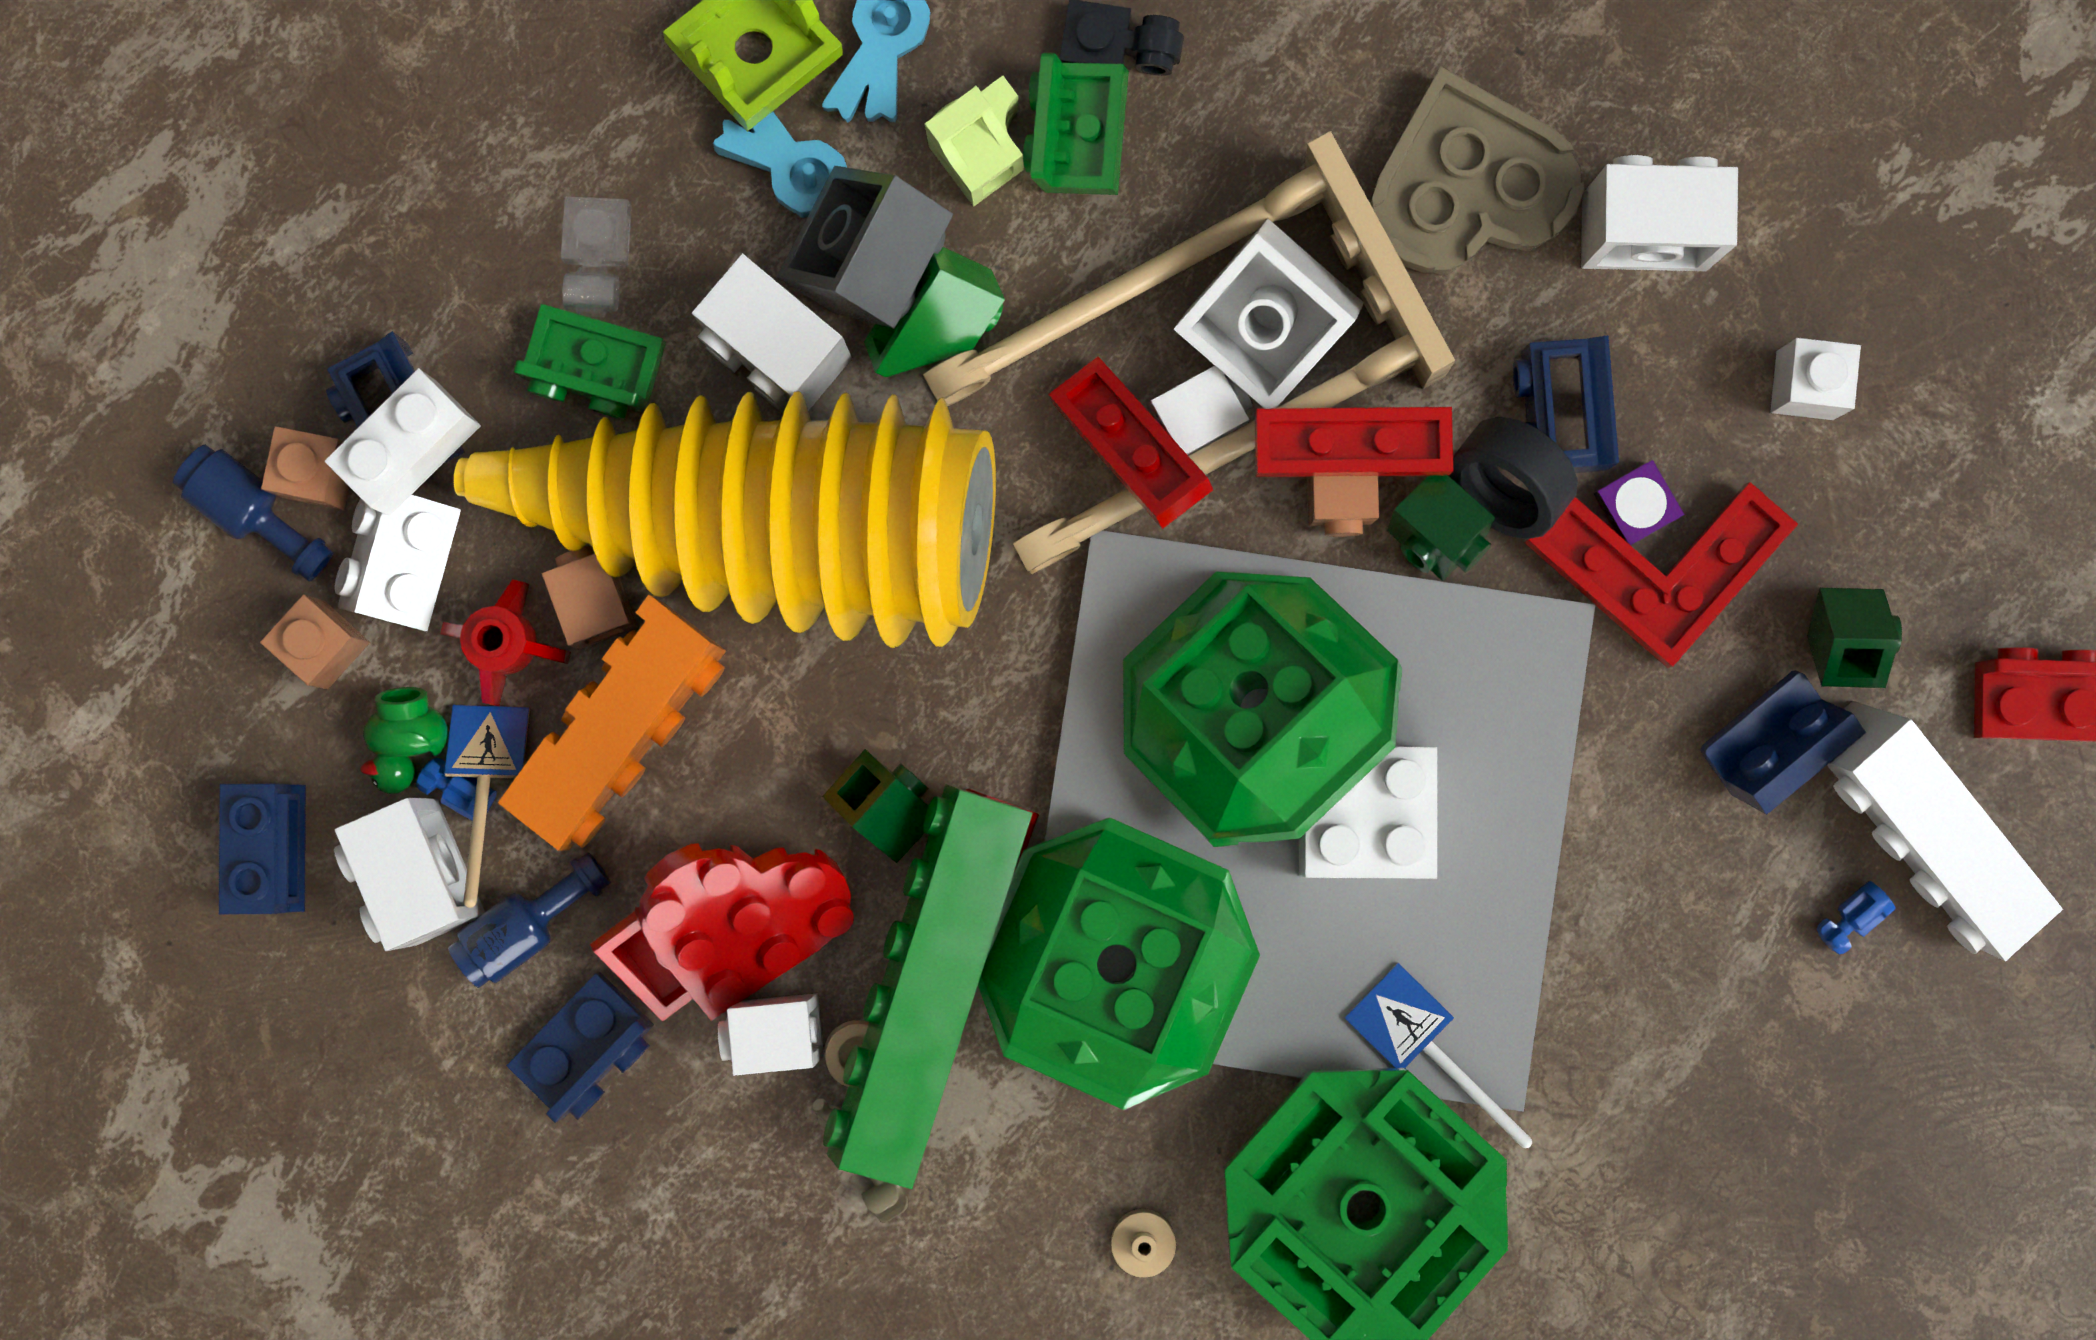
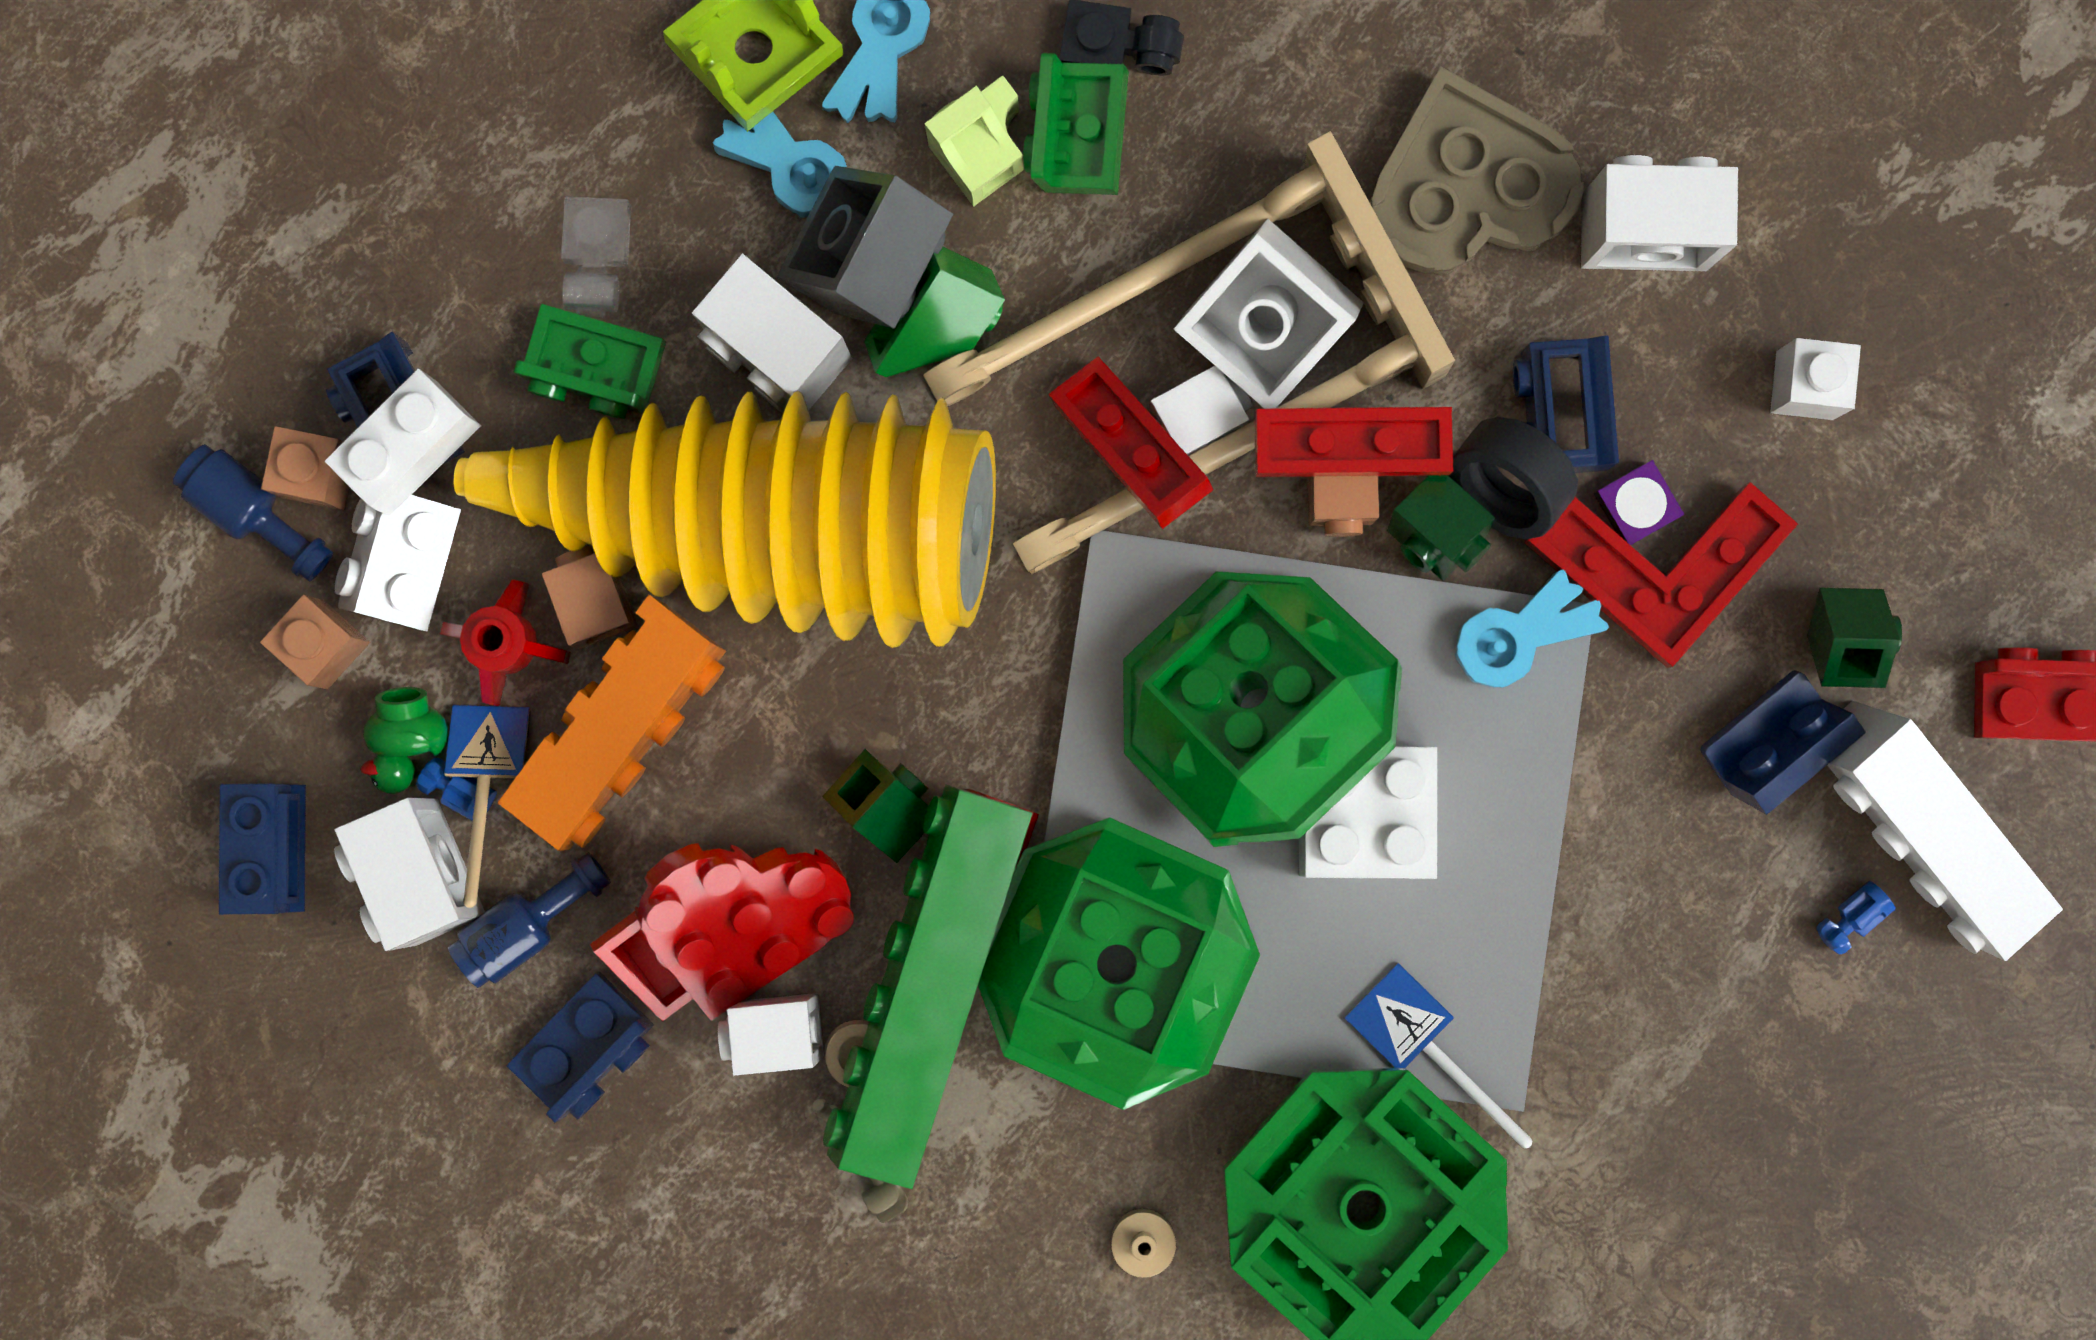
(1501, 645): none -> medium azure piece

